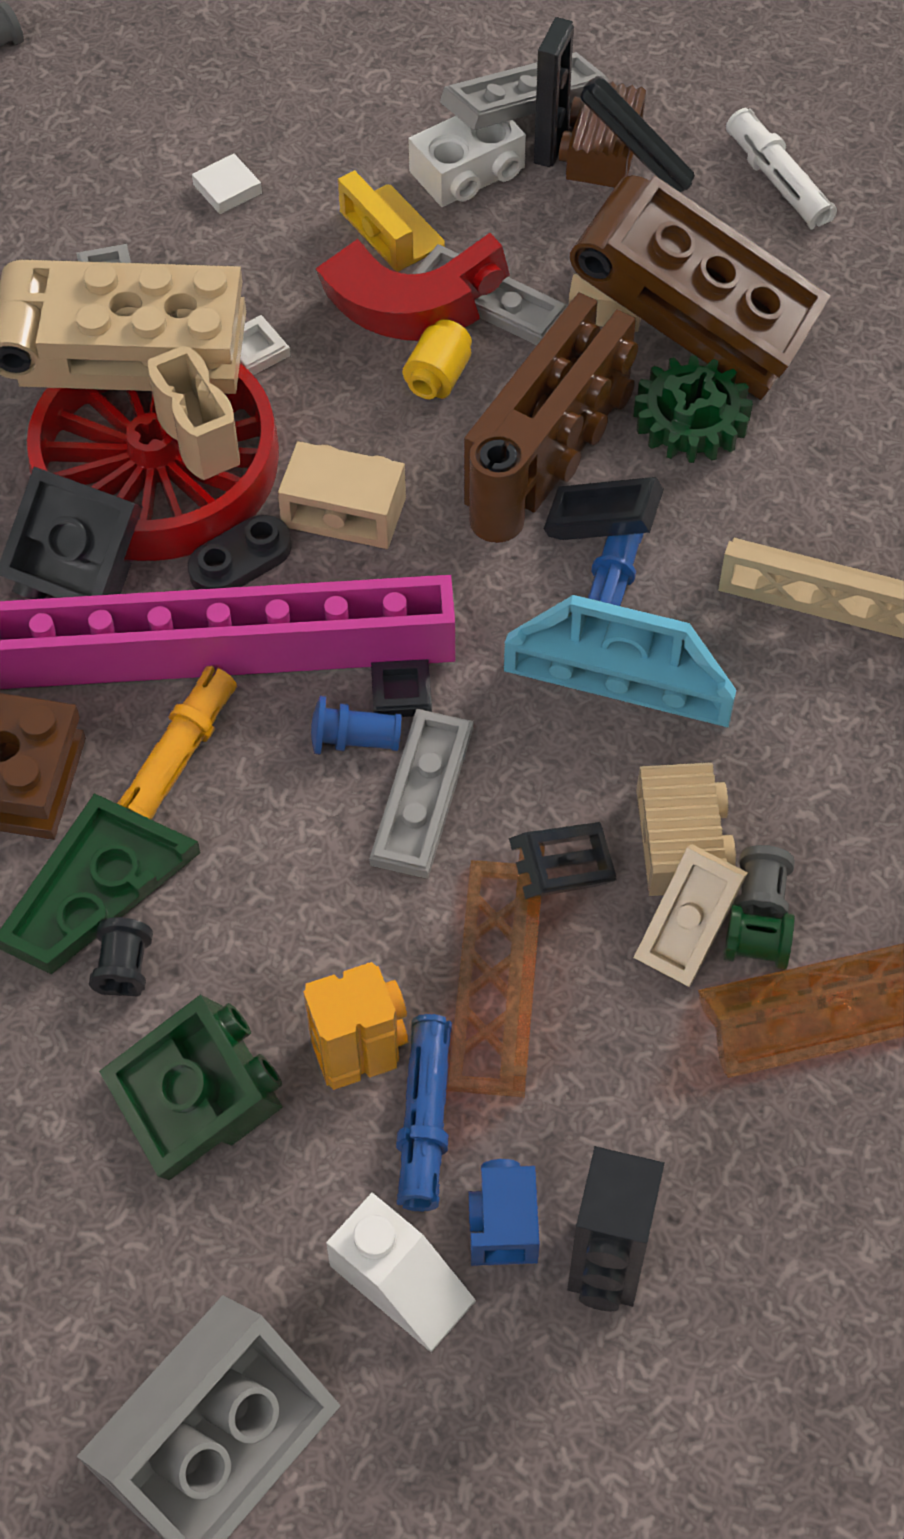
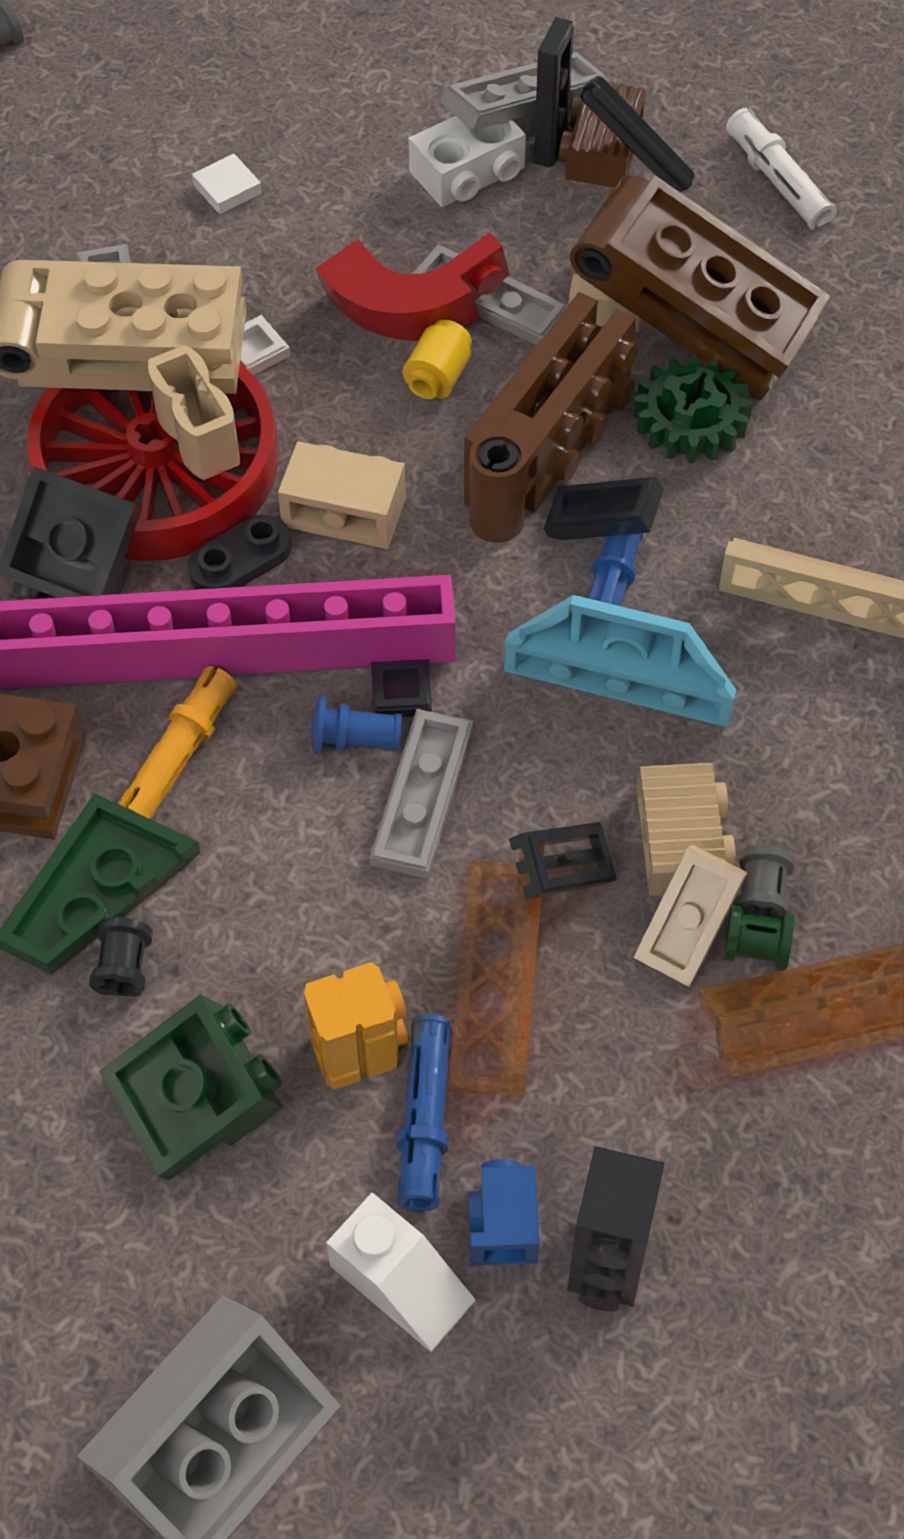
(386, 221): yellow panel -> none

